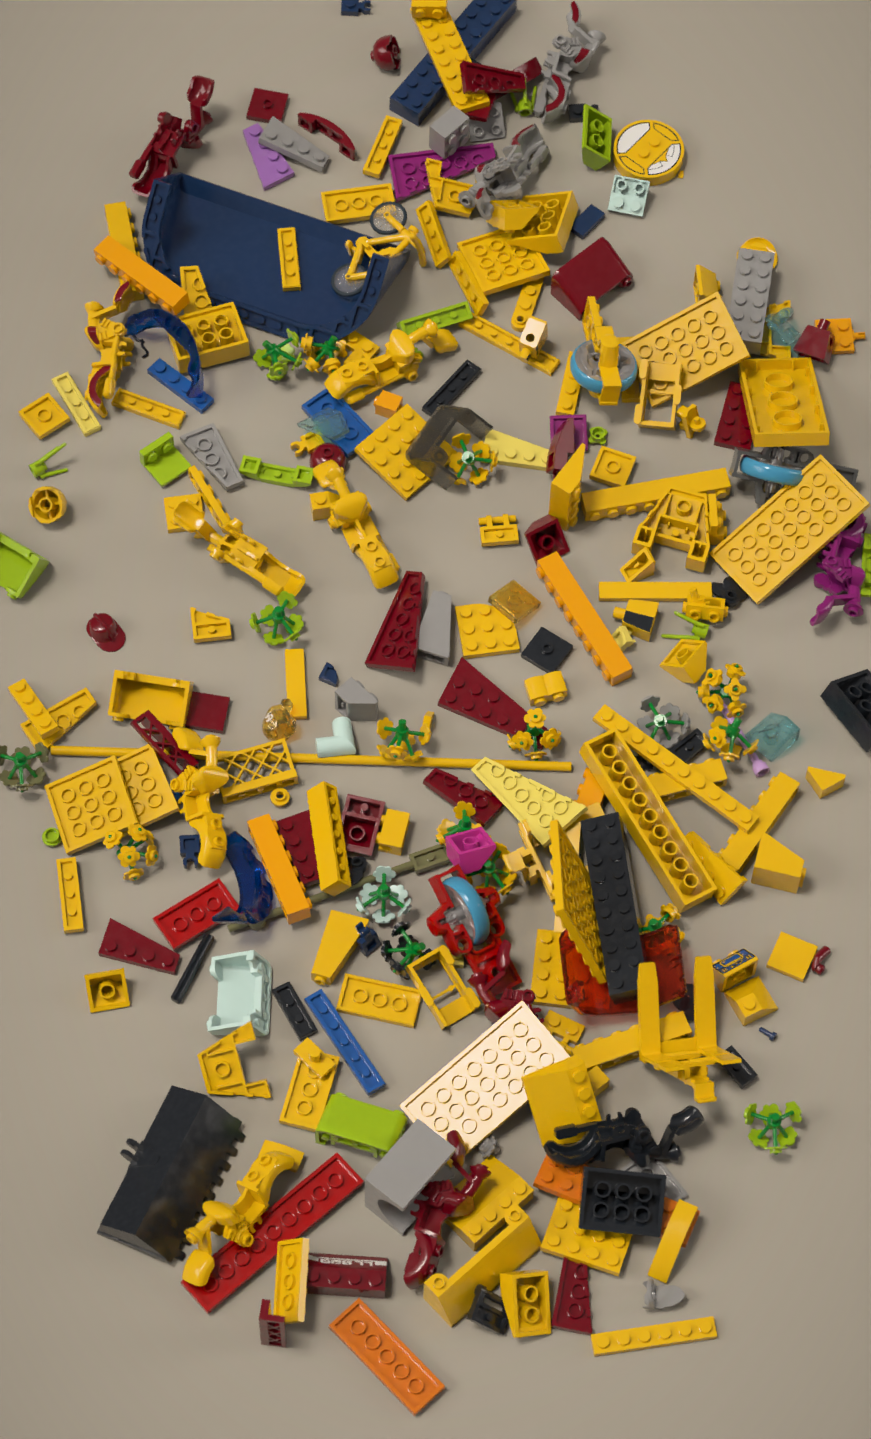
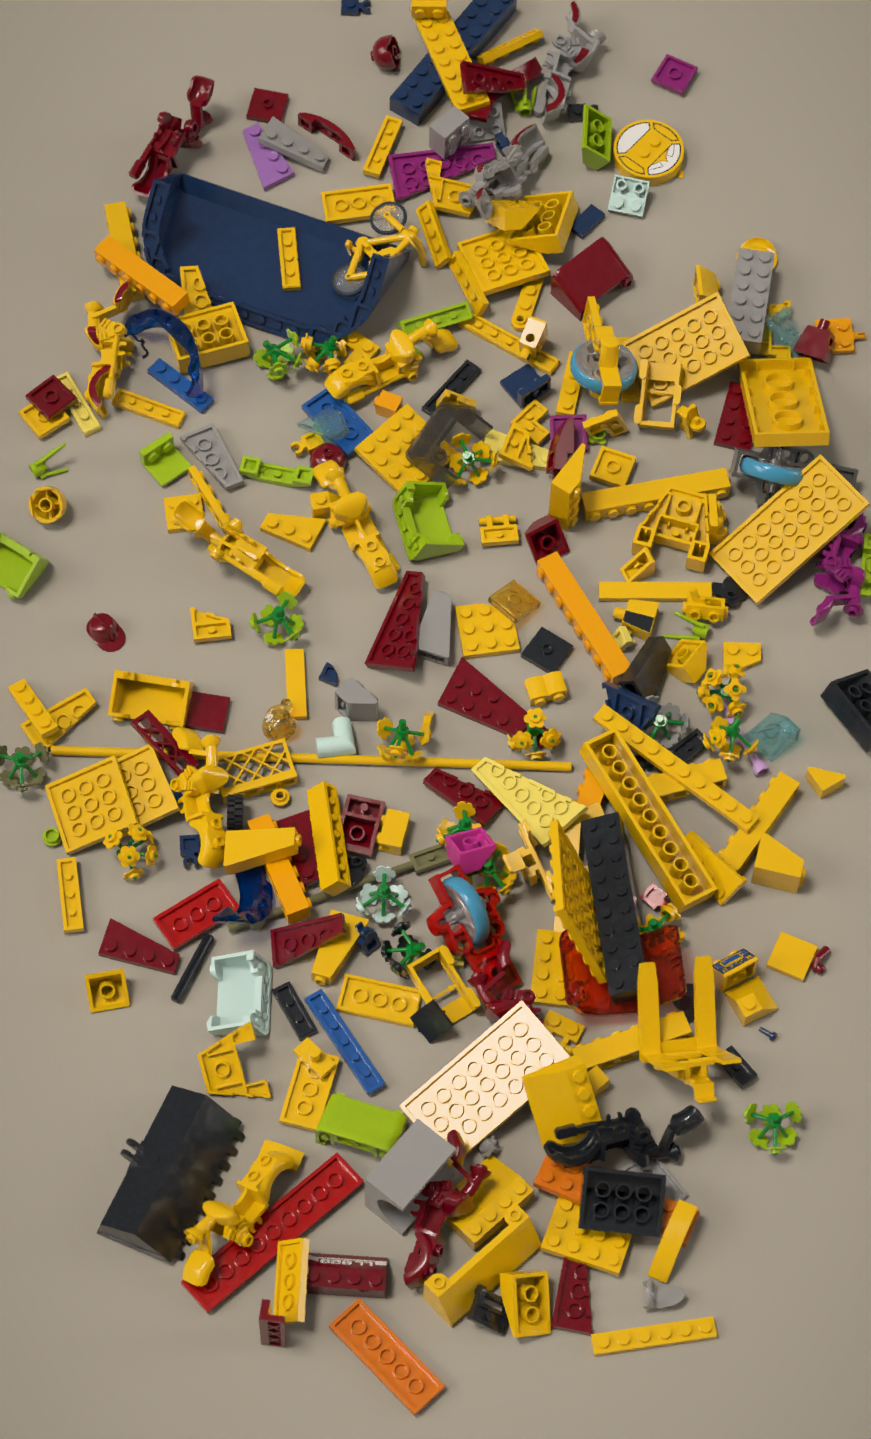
(51, 397): none -> dark red tile
(235, 812): none -> black tyre
(258, 847): none -> yellow slope
(294, 529): none -> yellow wing
(303, 937): none -> dark red wing
(424, 521): none -> lime windscreen
(431, 1021): none -> black piece
(454, 399): none -> yellow wing
(501, 142): none -> dark blue plate
(512, 45): none -> yellow plate
(517, 448): none -> yellow wing
(526, 385): none -> dark blue bracket
(529, 420): none -> yellow plate
(609, 421): none -> yellow plate
(631, 706): none -> dark blue wing
(647, 668): none -> black slope
(654, 896): none -> plate
(674, 74): none -> magenta plate
(741, 653): none -> yellow wing

